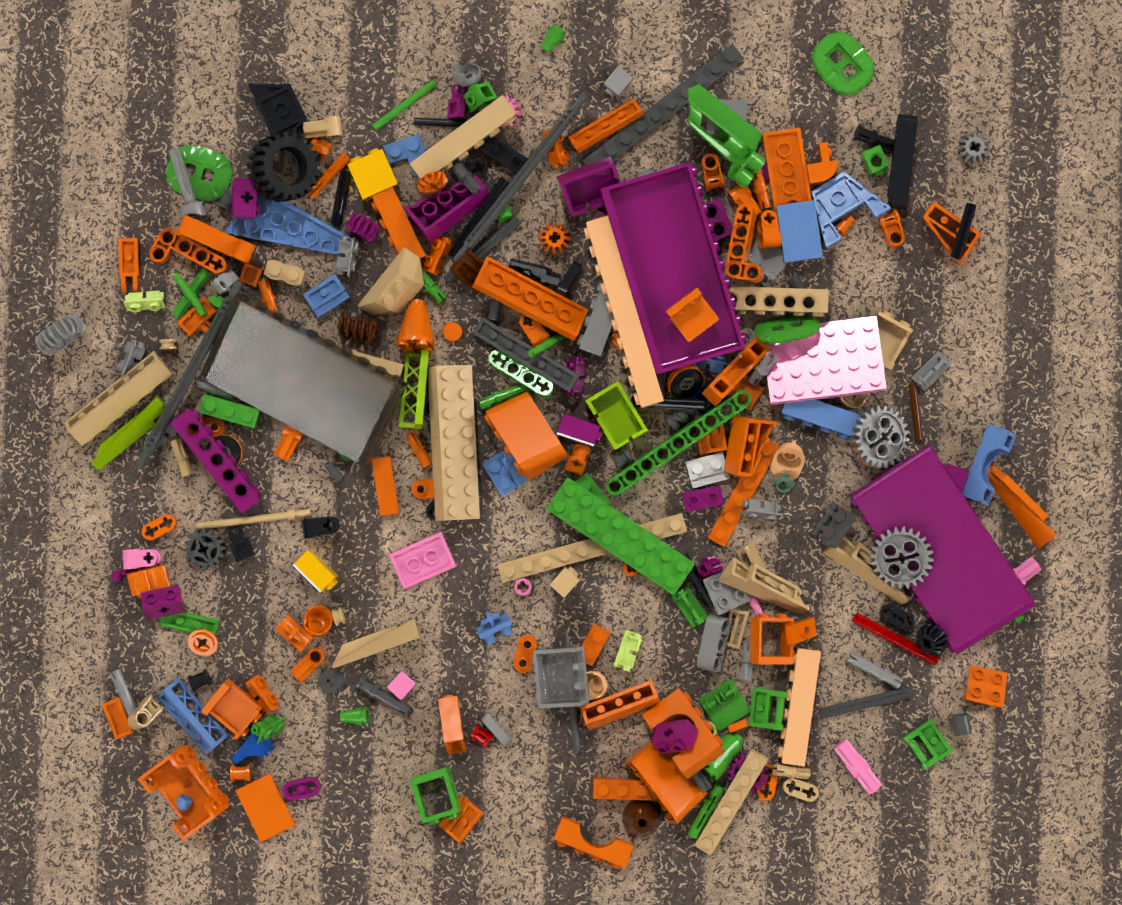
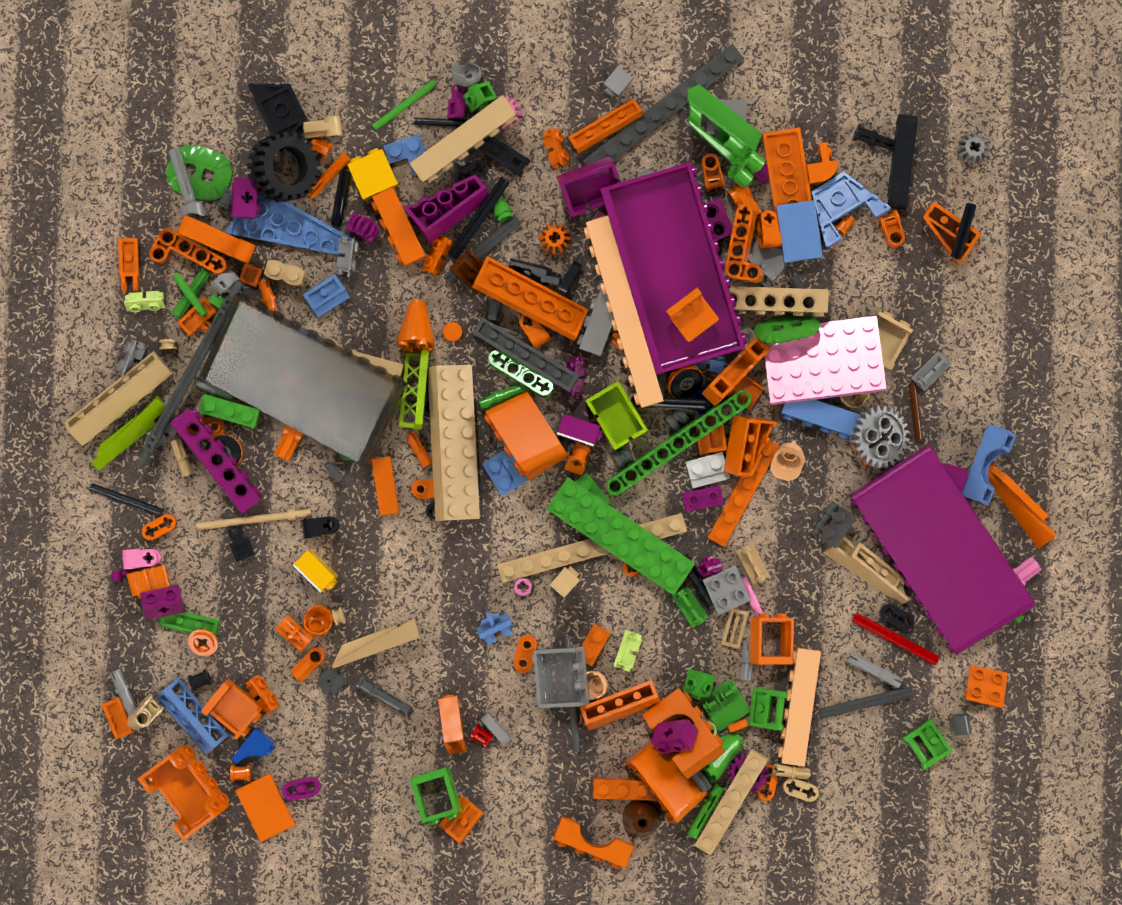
(60, 334): light grey gear -> none
(126, 499): none -> black bar
(184, 802): medium blue hinge -> none
(201, 541): dark grey gear -> none
(268, 727): bright green hinge -> none
(355, 716): bright green cone -> none
(357, 328): reddish brown piece -> none
(395, 286): tan wedge -> none
(401, 685): bright pink slope -> none
(422, 560): bright pink tile -> none
(432, 182): orange gear -> none
(432, 288): bright green axle -> none
(466, 178): dark grey axle -> none
(521, 176): dark grey axle -> none
(545, 345): bright green piece -> none
(553, 38): bright green cone -> none
(698, 684): none -> bright green brick
(713, 643): light grey beam -> none
(754, 510): light grey hinge -> none
(761, 190): orange pin -> none
(762, 368): light grey pin -> none
(764, 585): tan wedge -> none
(783, 487): sand green plate -> none
(800, 630): orange plate -> none
(853, 54): bright green piece -> none
(857, 766): bright pink piece -> none
(875, 152): bright green brick -> none
(905, 575): light grey gear -> none
(932, 639): black gear -> none

